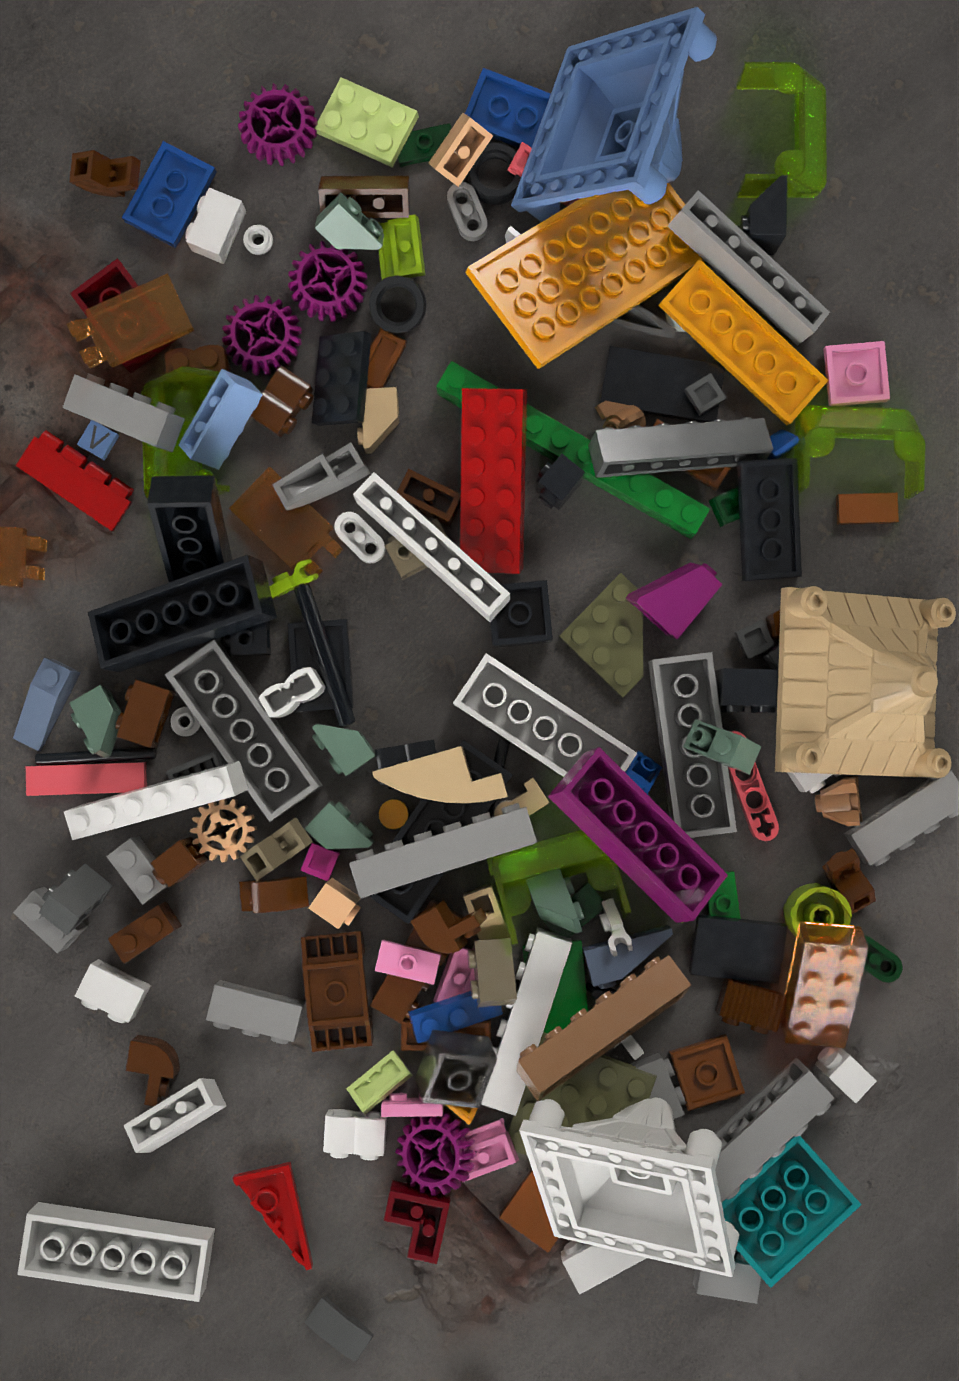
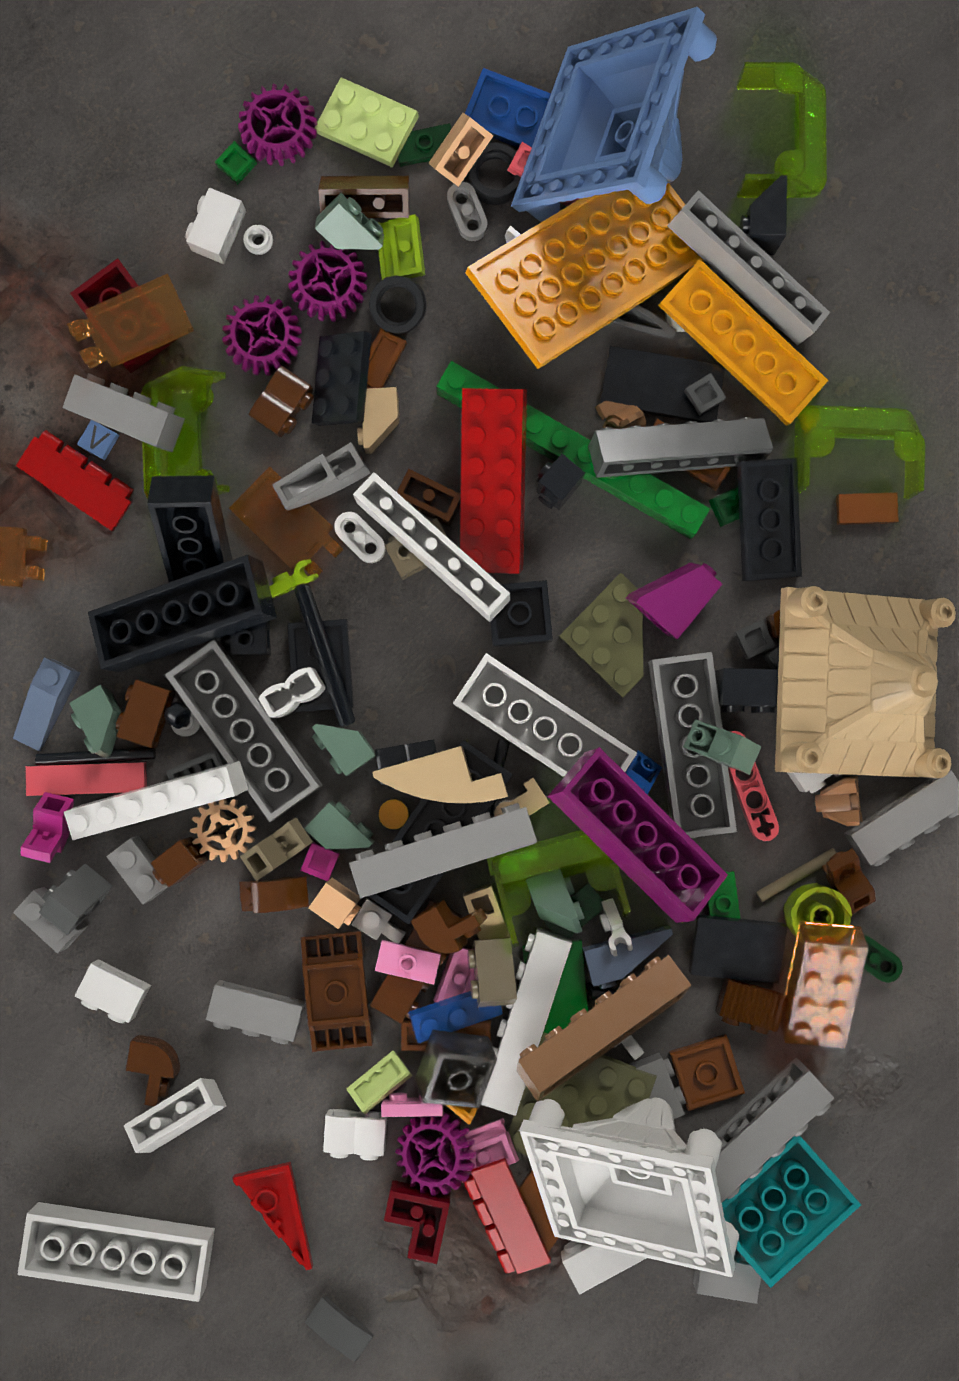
(49, 828): none -> dark pink brick
(104, 175): reddish brown brick -> none
(144, 932): reddish brown brick -> none
(169, 194): blue plate -> none
(177, 715): none -> black hinge
(205, 357): reddish brown brick -> none
(220, 419): light blue brick -> none
(235, 162): none -> green tile
(375, 920): none -> white plate
(506, 1217): none -> windscreen
(782, 443): blue slope -> none
(795, 875): none -> dark tan bar
(845, 1072): white brick -> none
(856, 373): bright pink plate -> none

